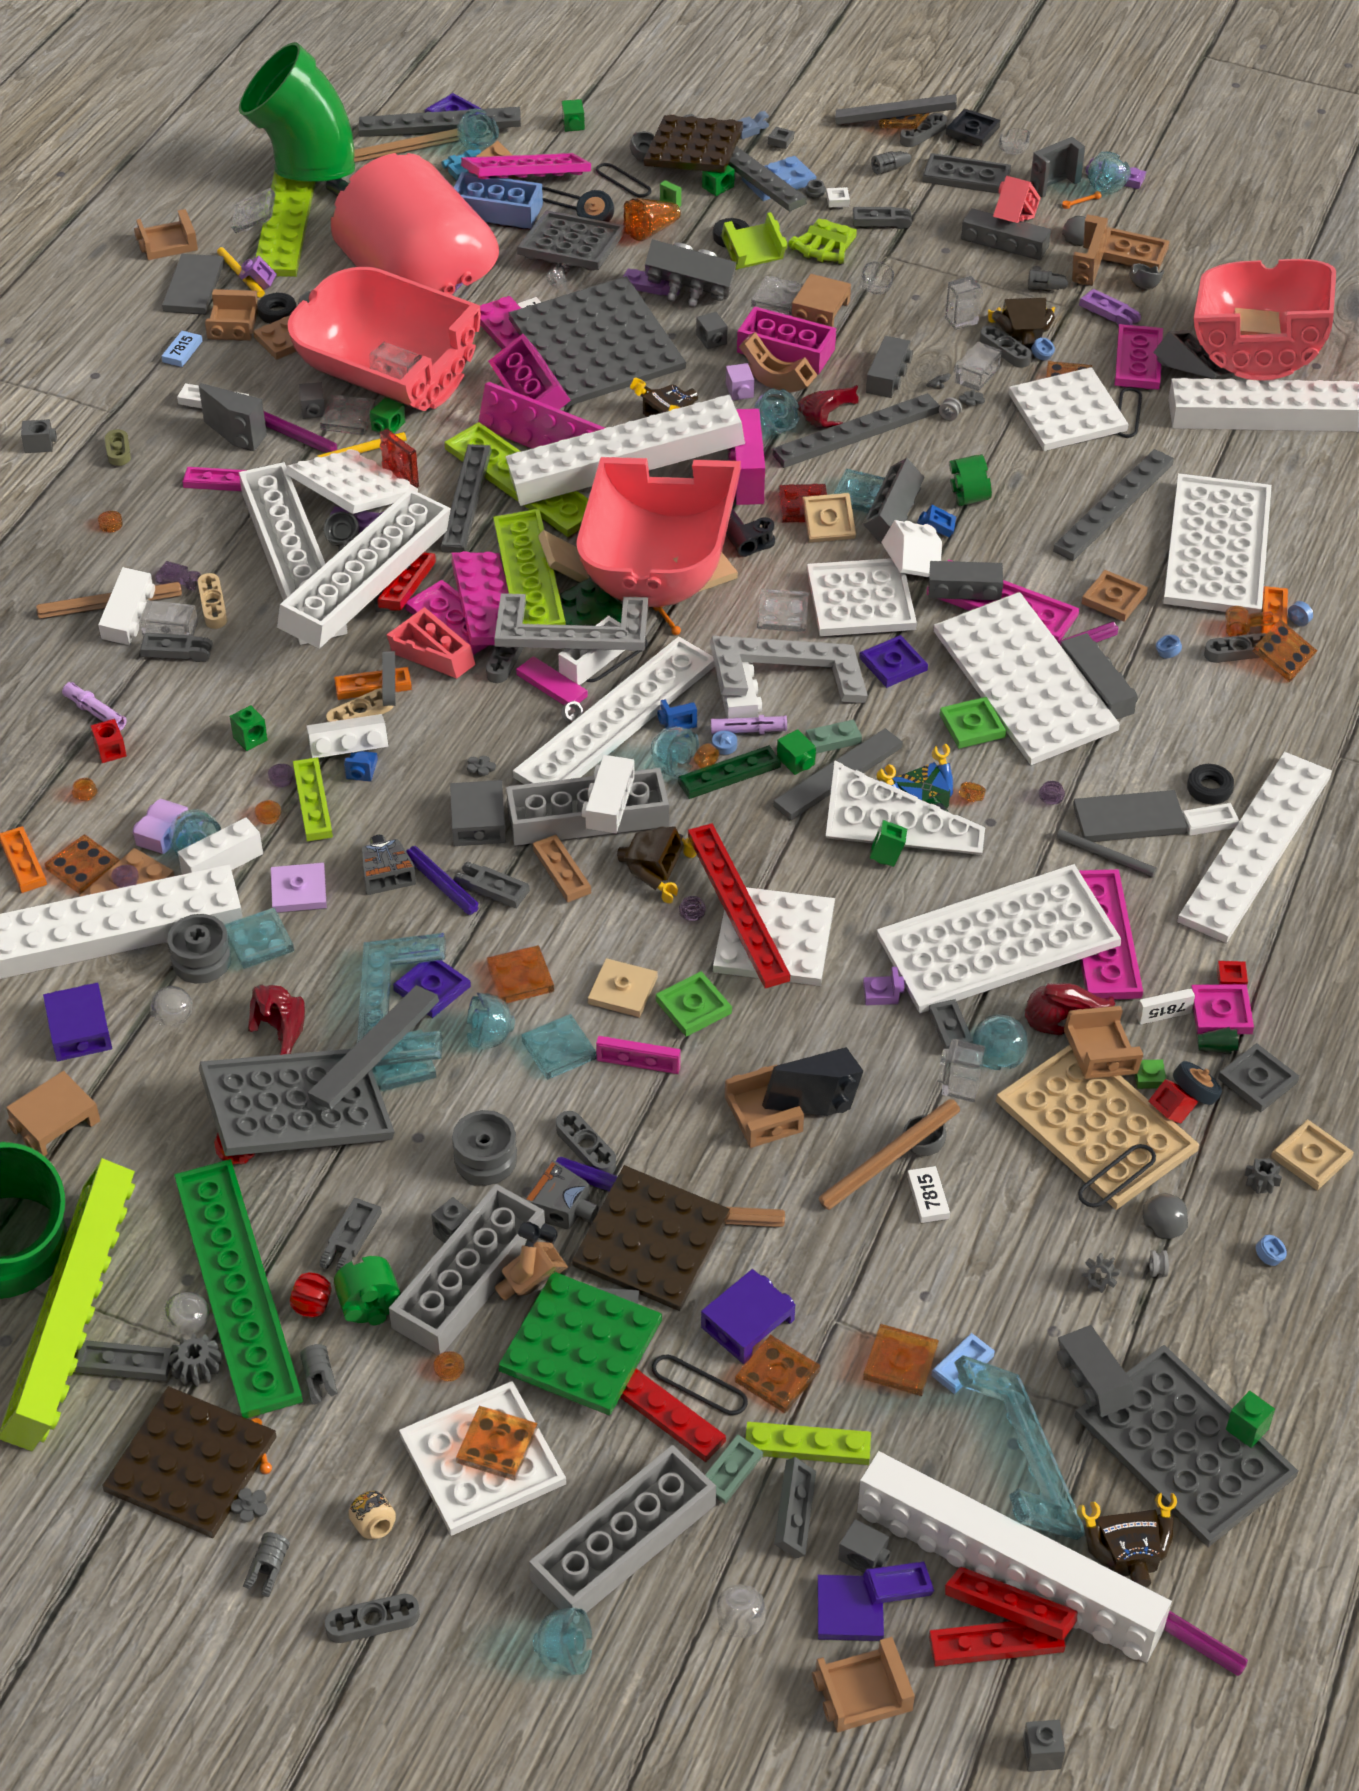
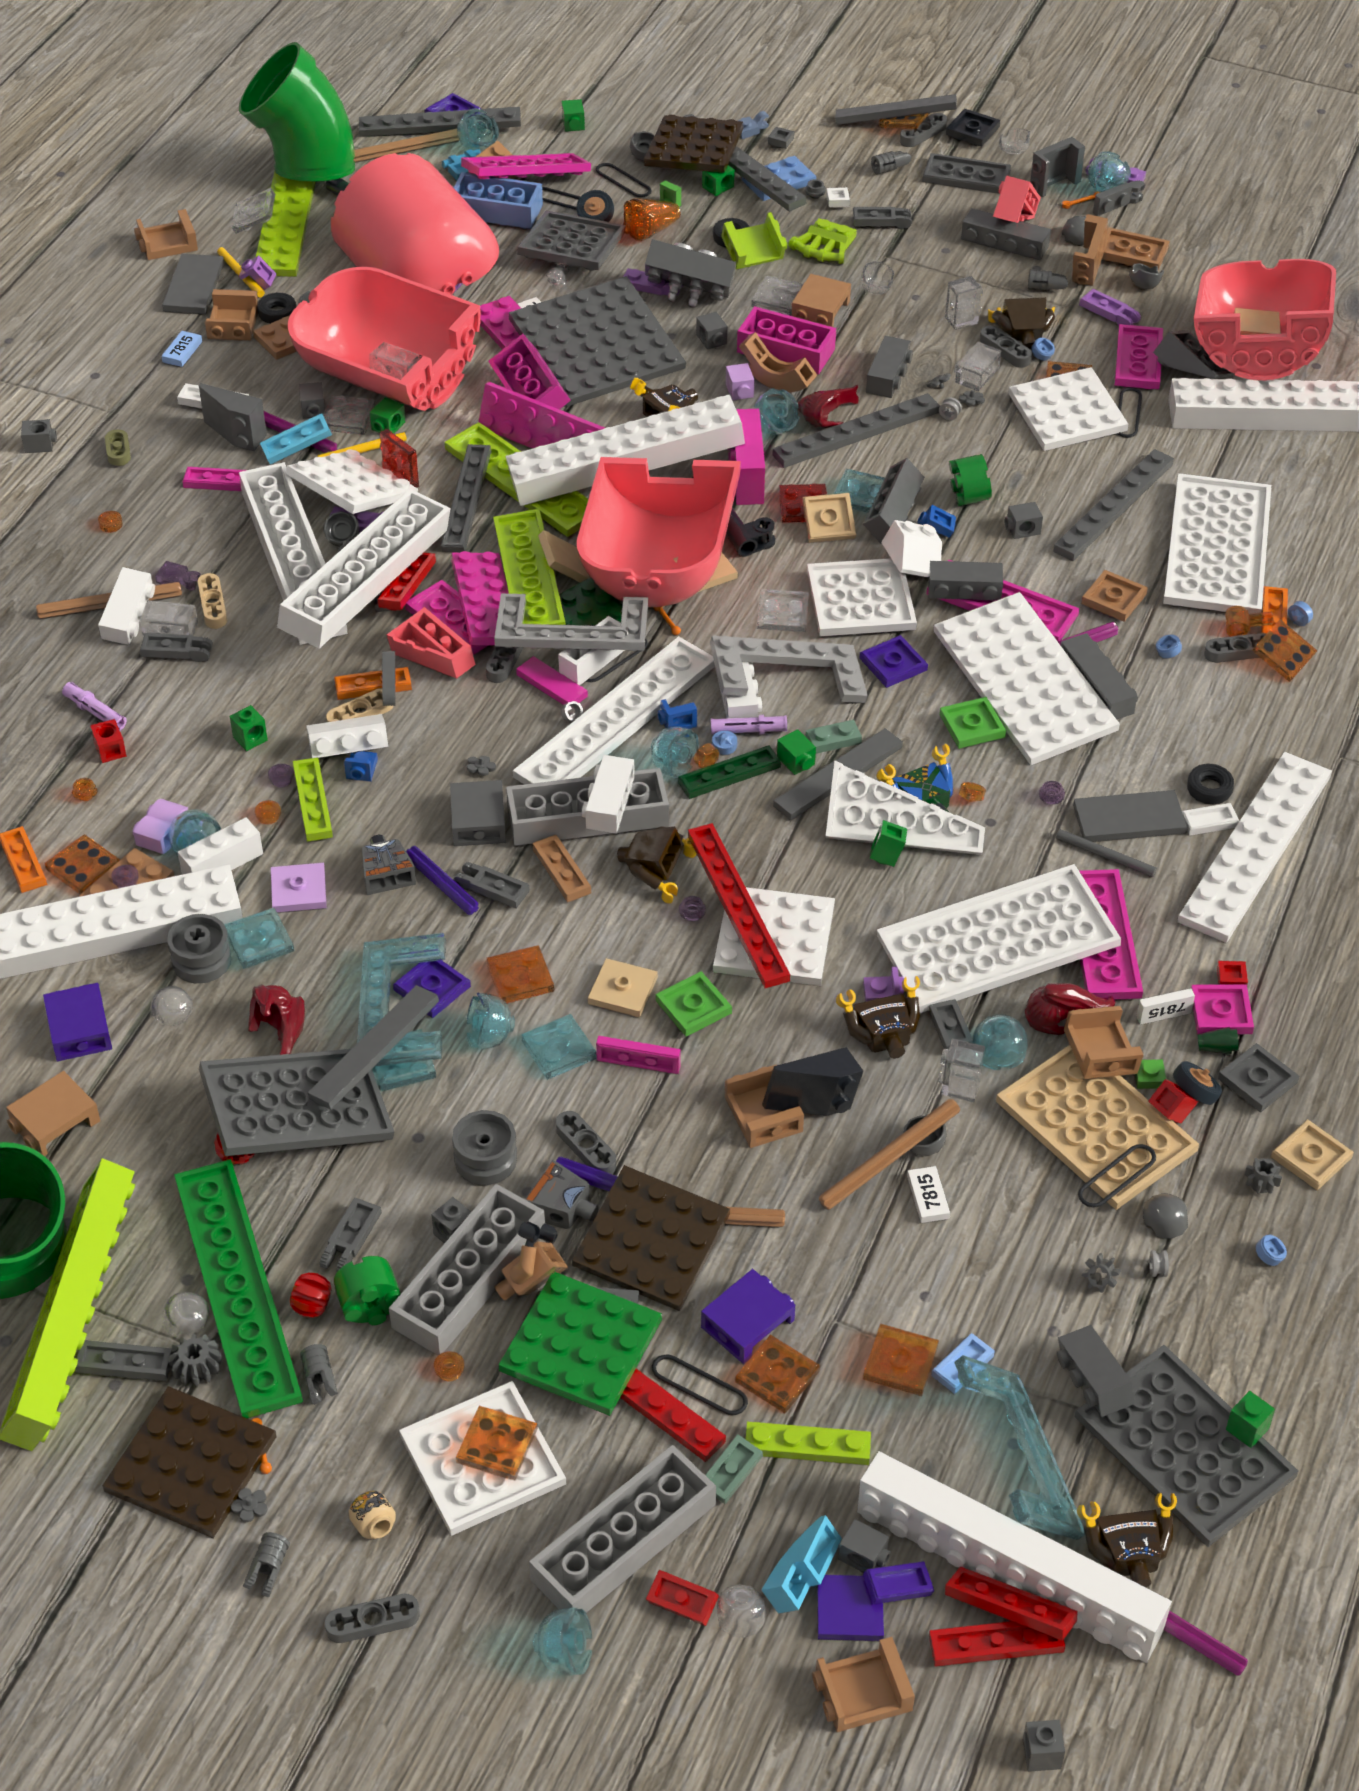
(296, 438): none -> medium azure plate
(682, 1597): none -> red plate
(795, 1507): dark grey plate -> none
(802, 1566): none -> medium azure slope
(883, 1021): none -> dark brown torso
(1024, 520): none -> dark grey brick
(1118, 197): none -> dark grey hinge

